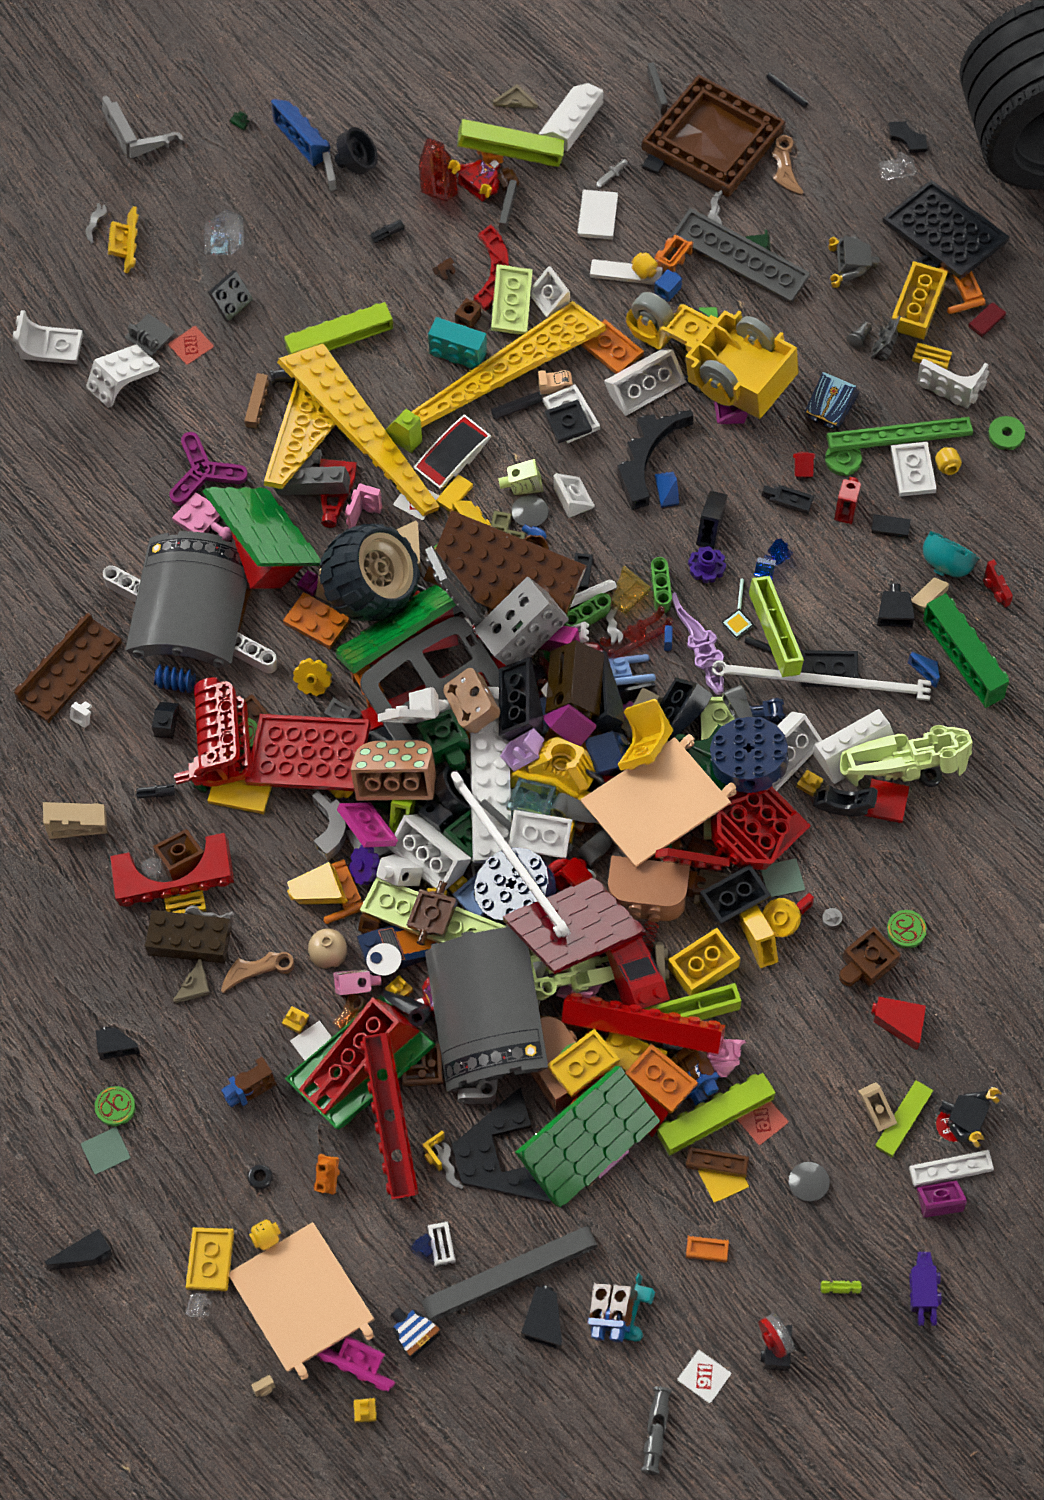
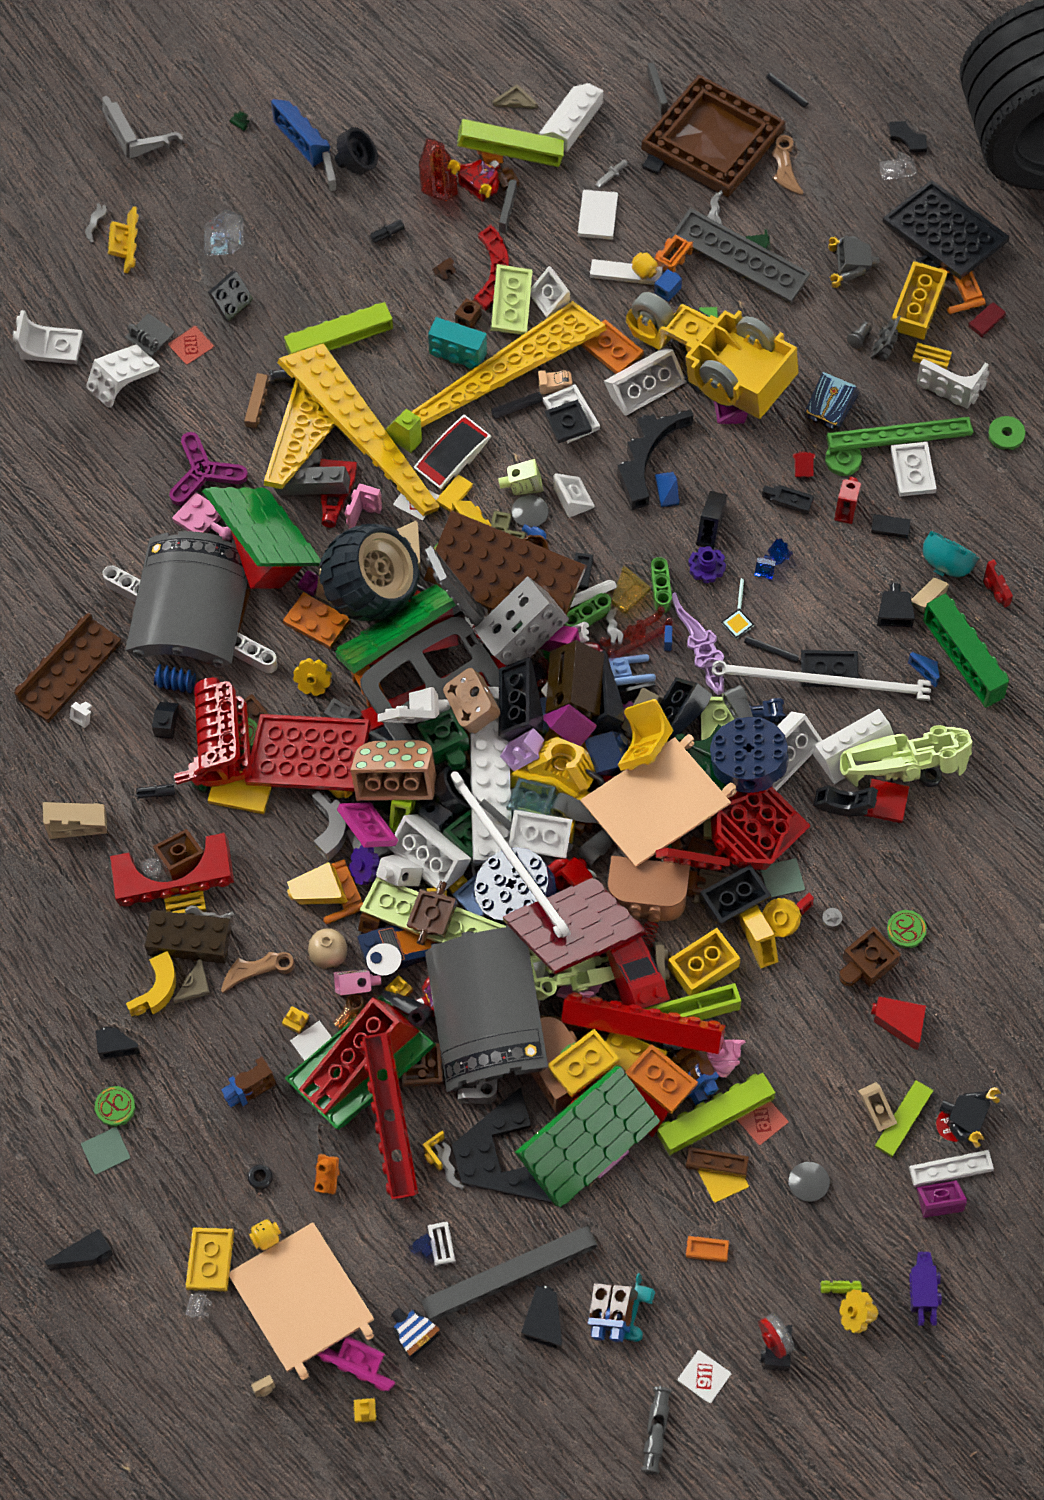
(161, 991): none -> yellow arch
(776, 626): lime brick -> none
(809, 783): yellow tile -> none
(857, 1311): none -> yellow plant
(948, 461): yellow head -> none

